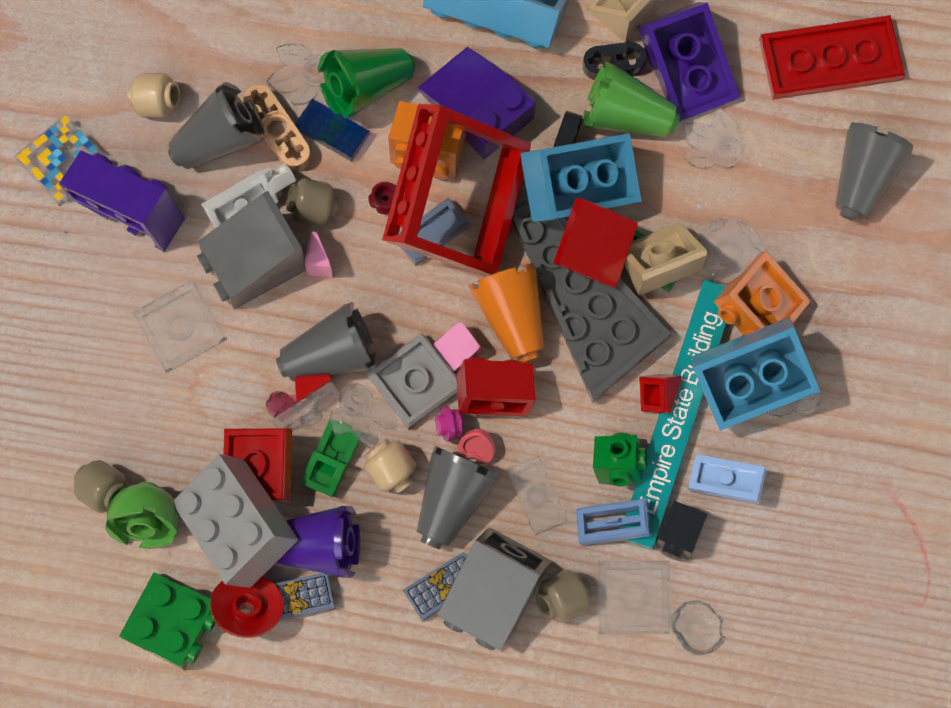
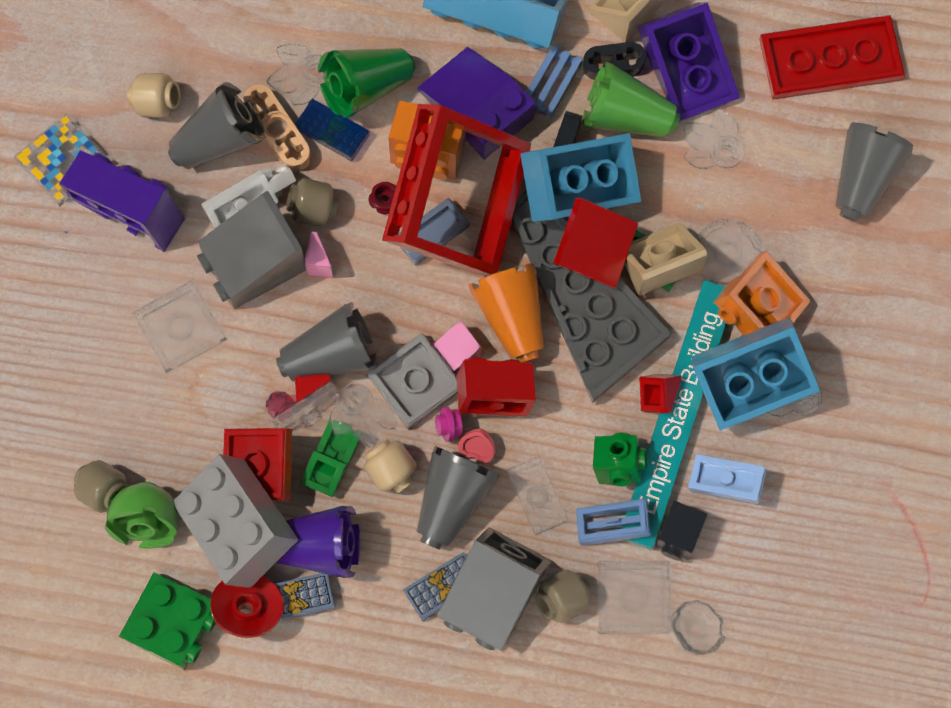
(564, 58): none -> medium blue tile

